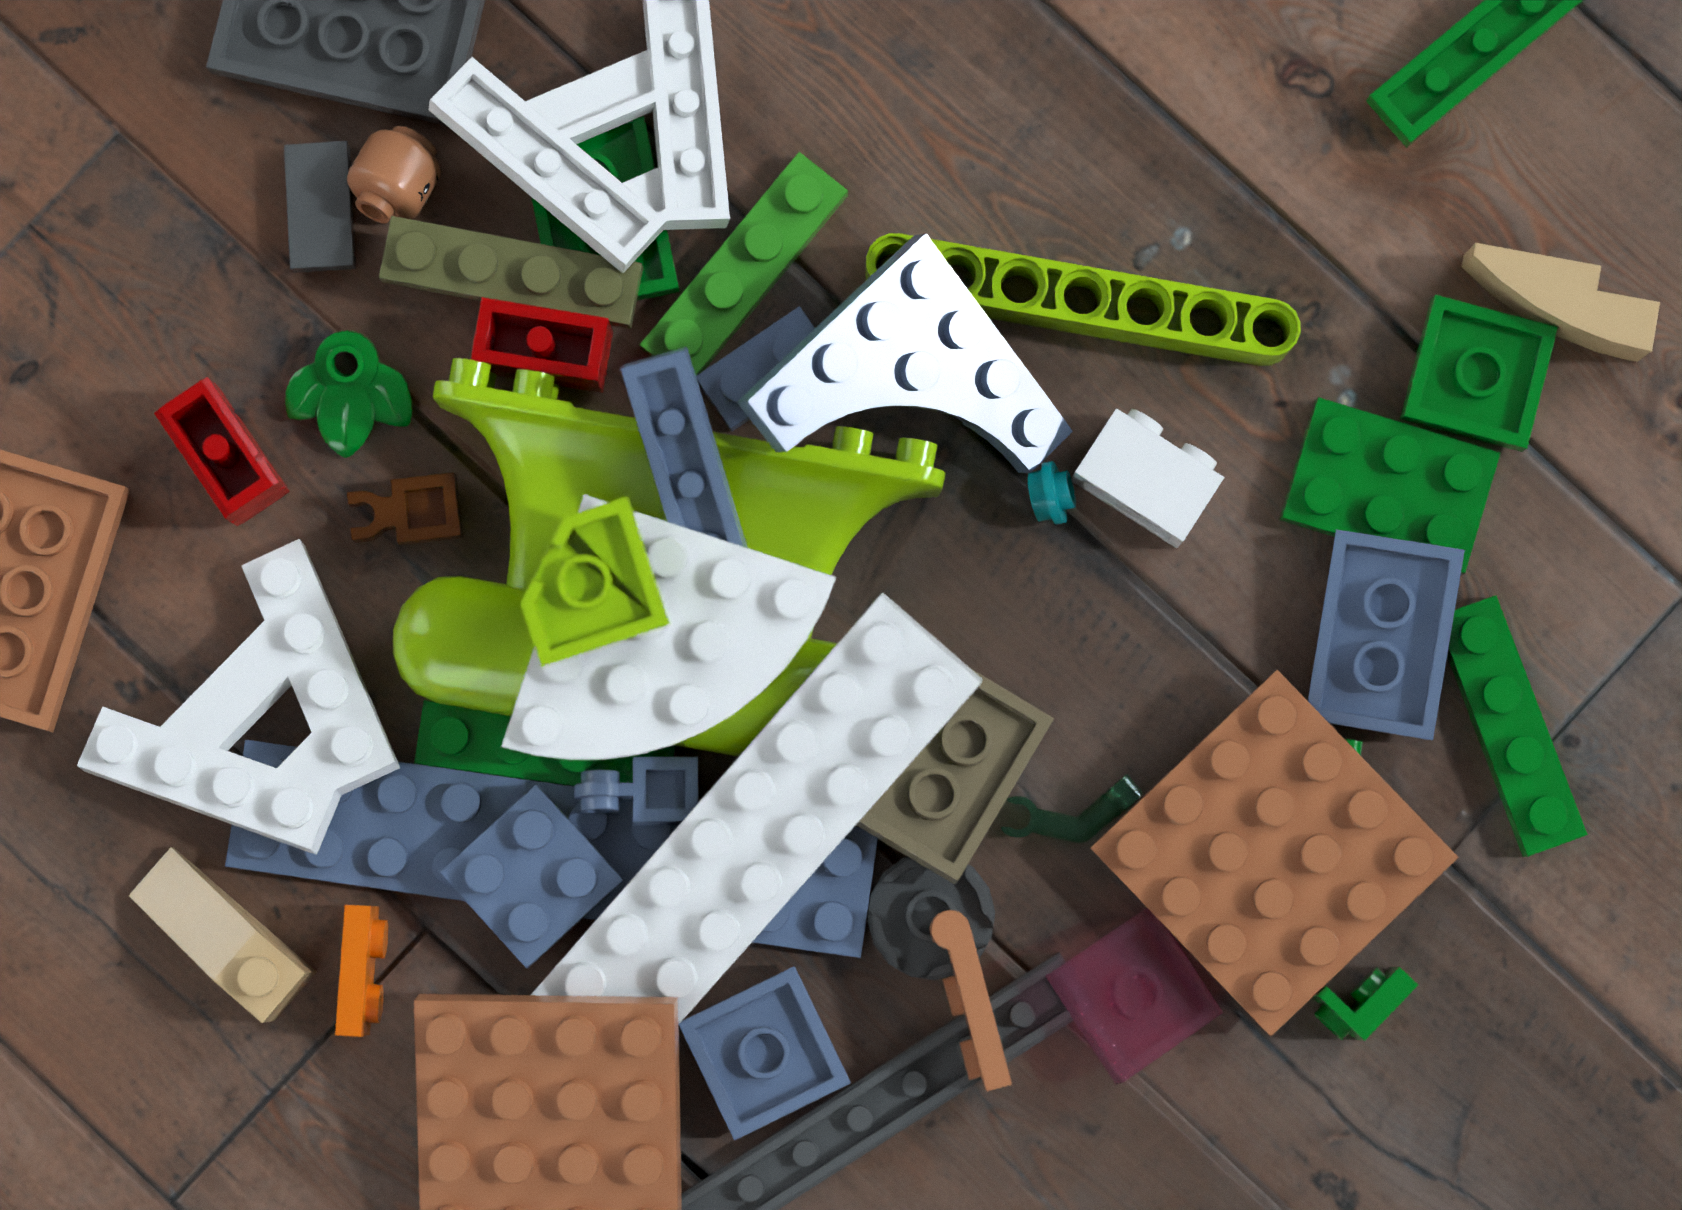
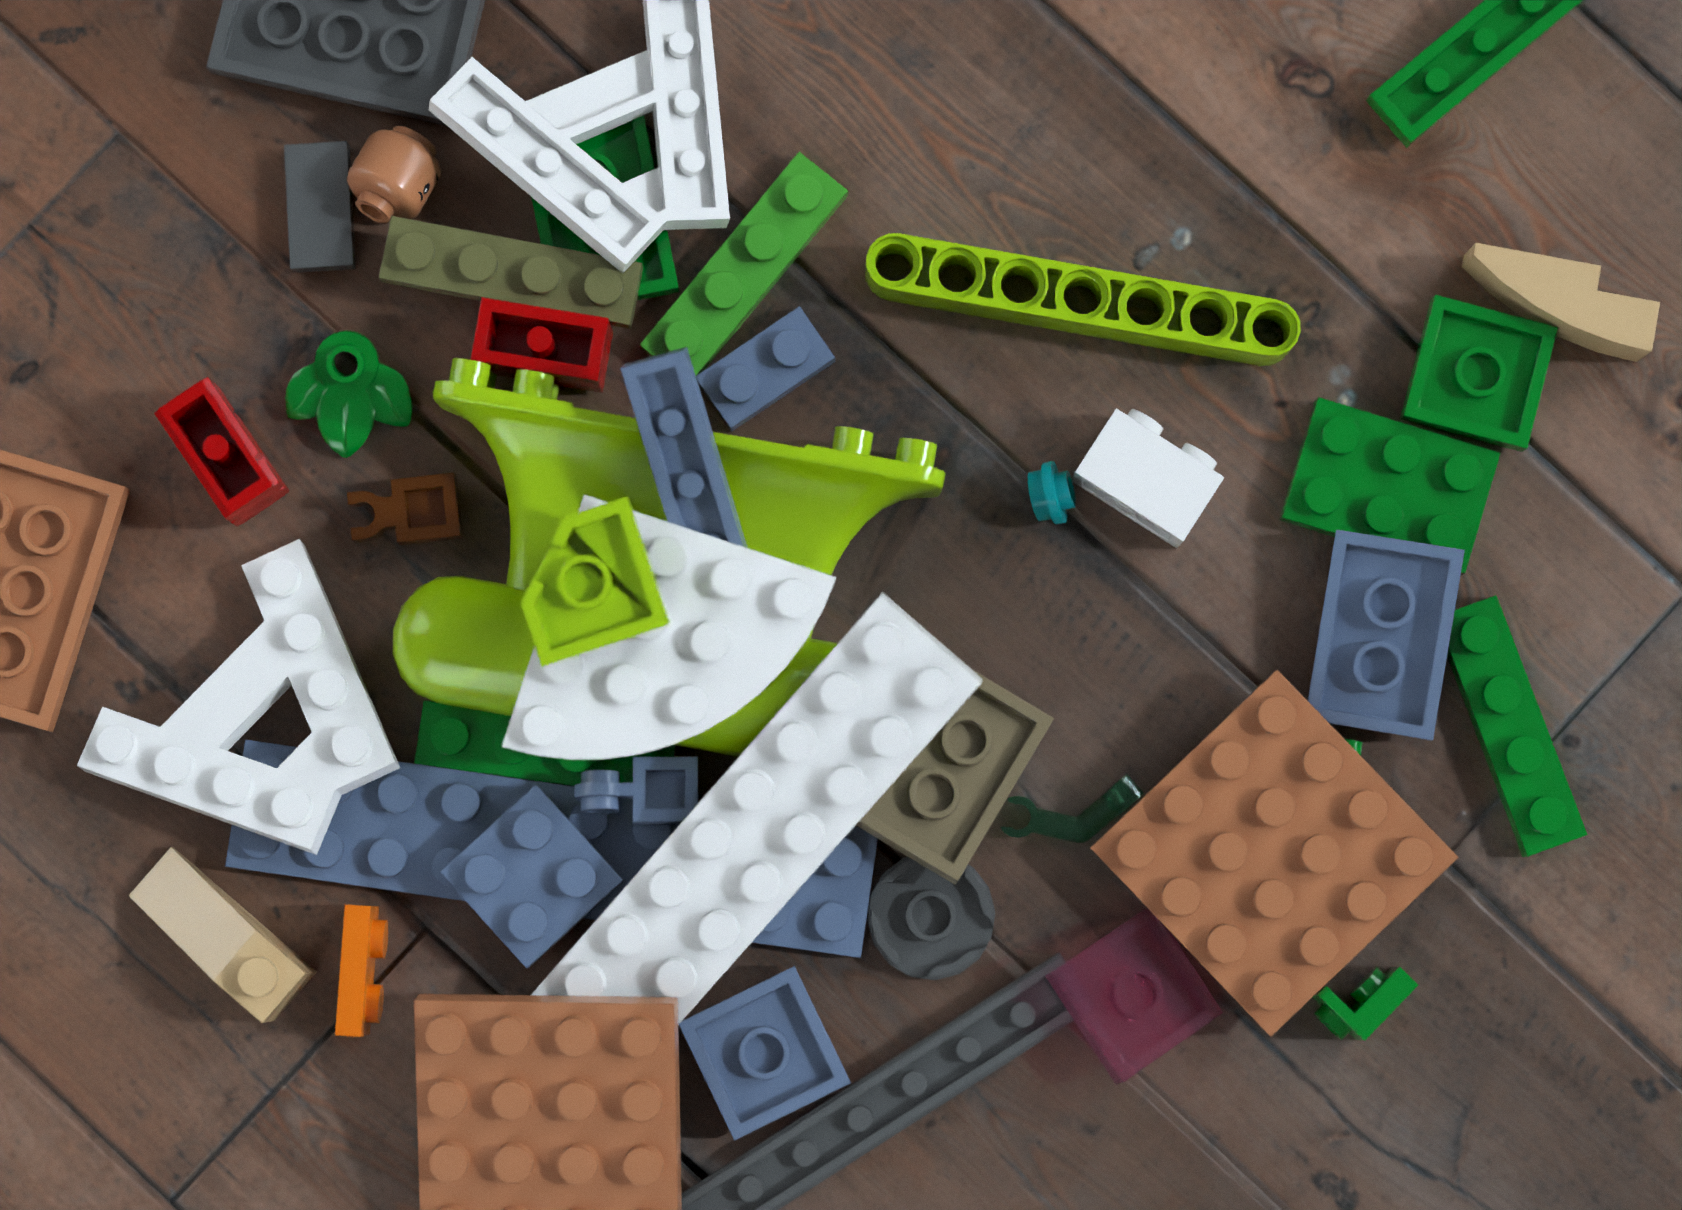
(912, 343): plate -> none
(969, 996): nougat plate -> none

